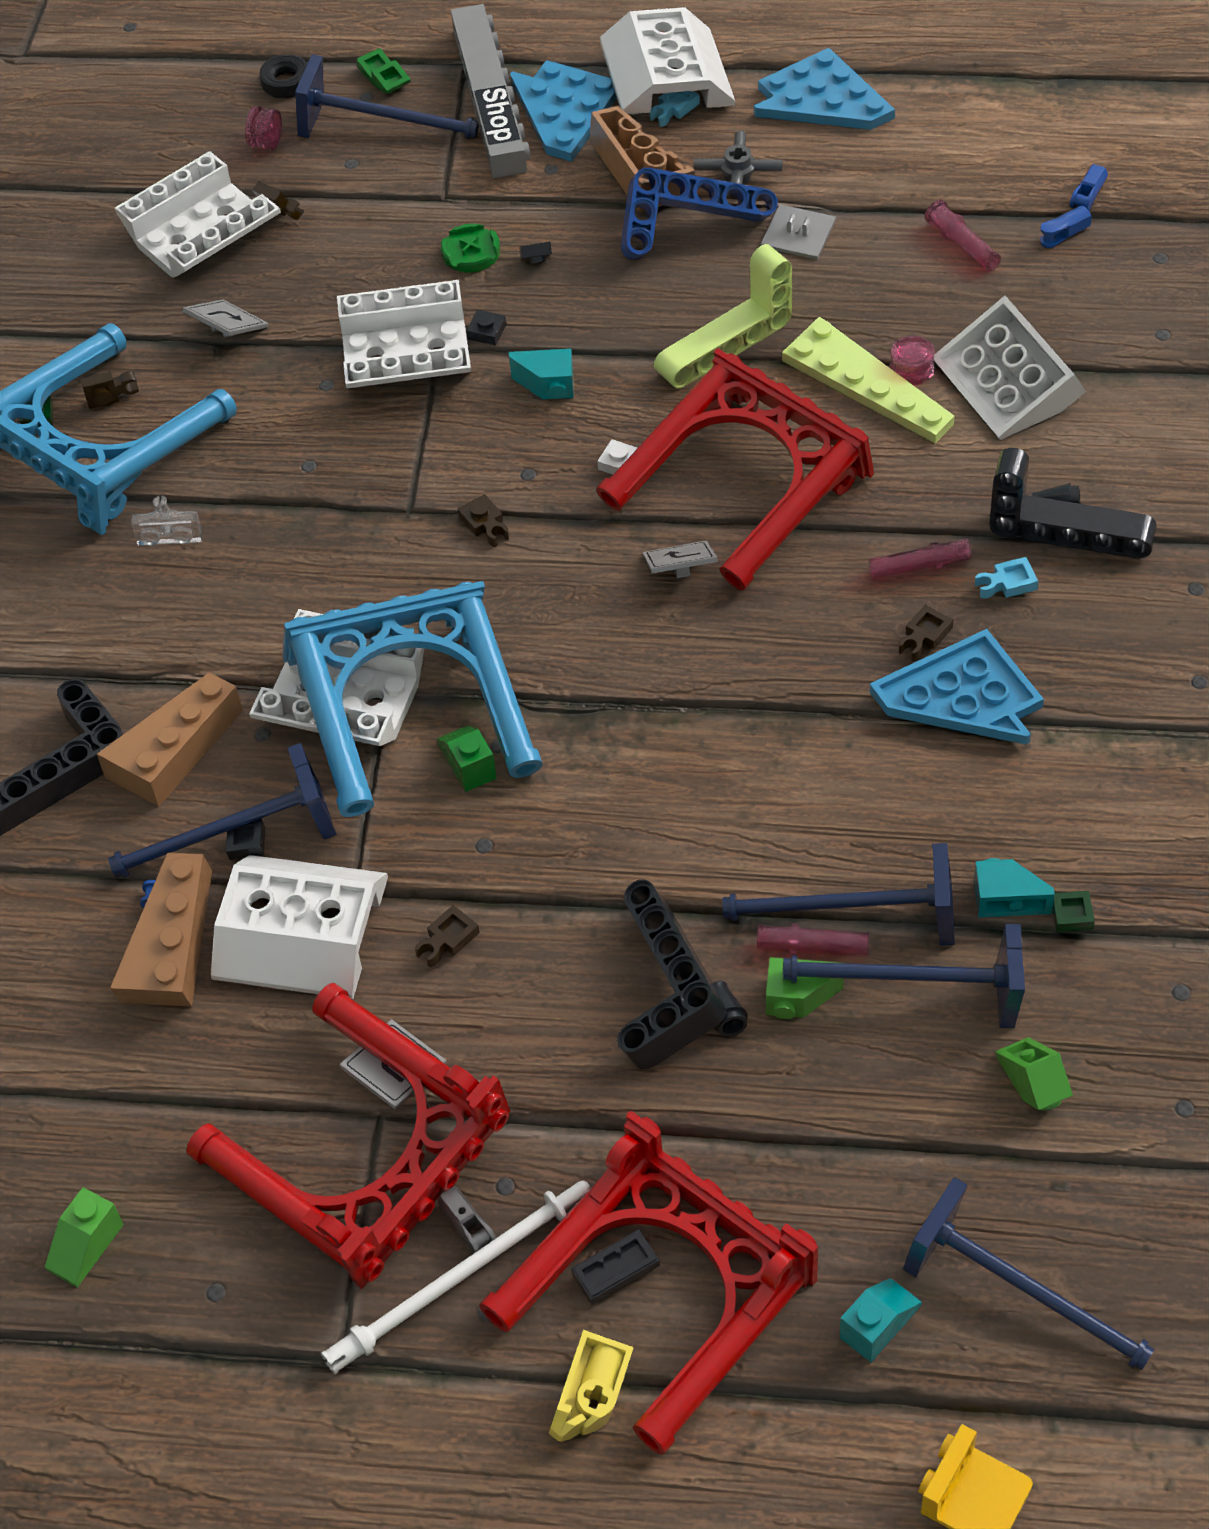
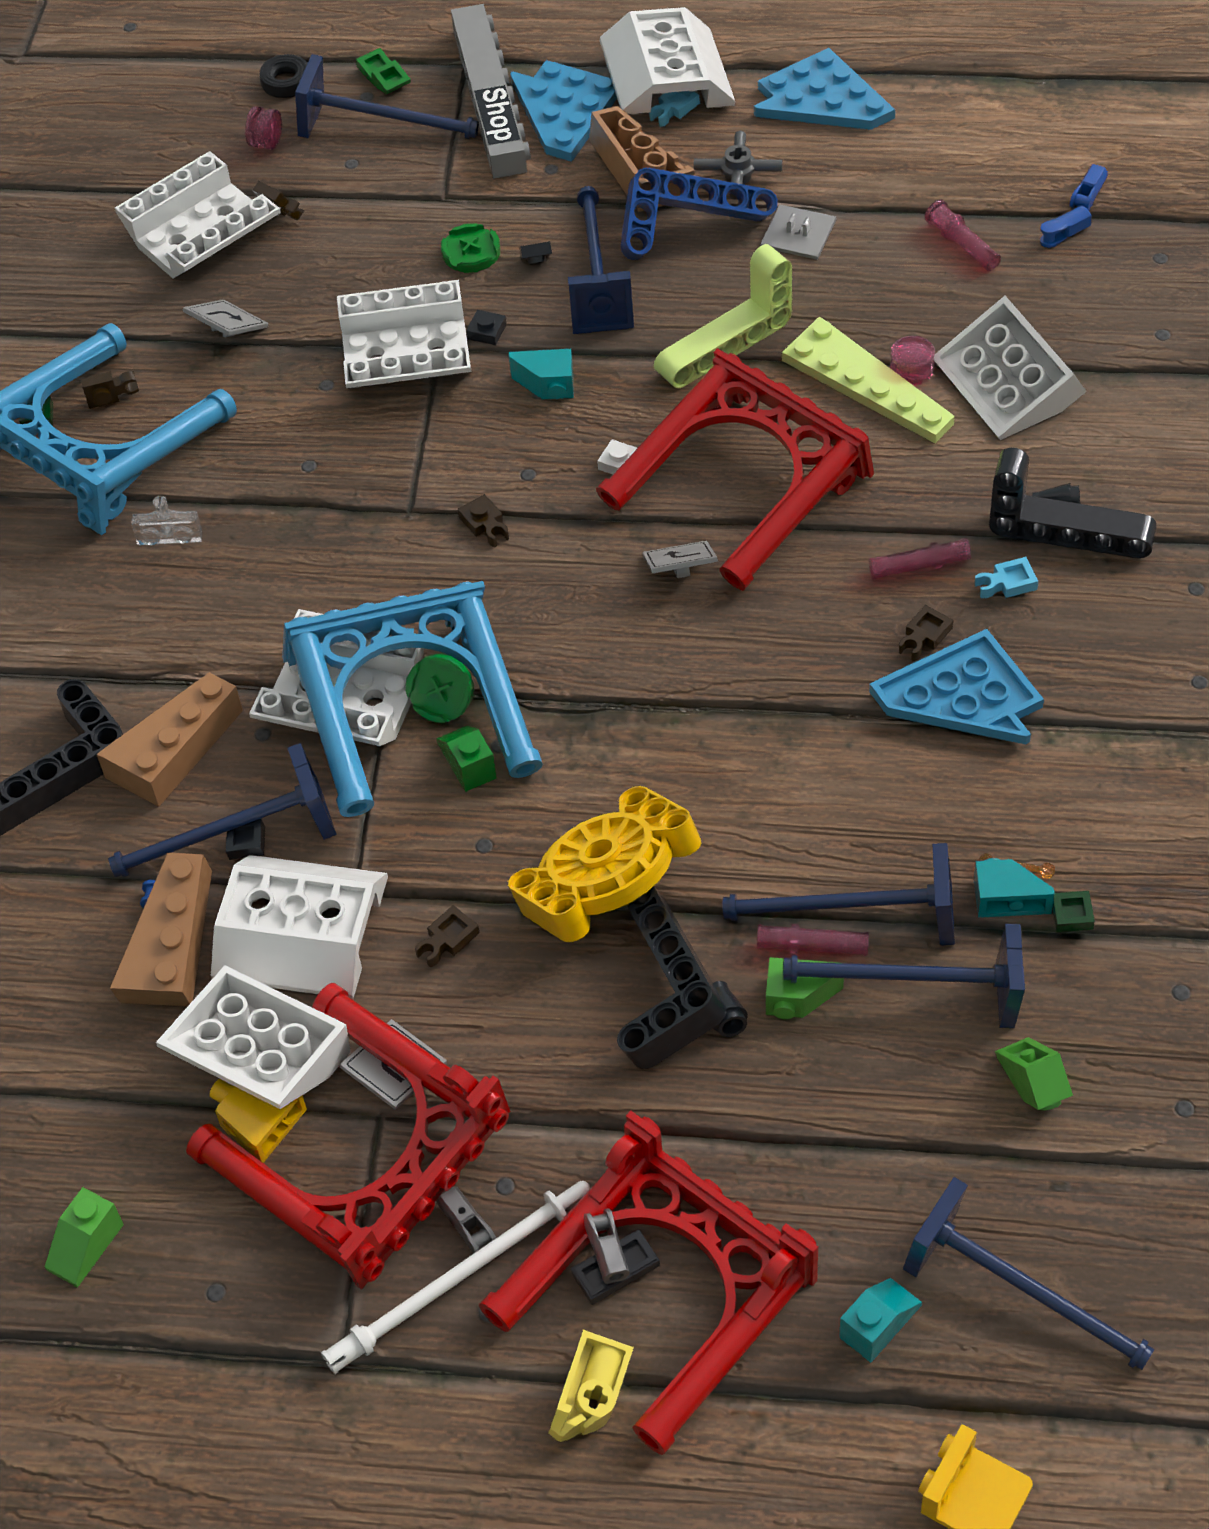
(252, 1121): none -> yellow torso
(257, 1038): none -> white slope
(440, 688): none -> green tile
(602, 299): none -> dark blue tile
(604, 863): none -> yellow piece
(606, 1248): none -> flat silver bar
(1046, 870): none -> clear orange hinge

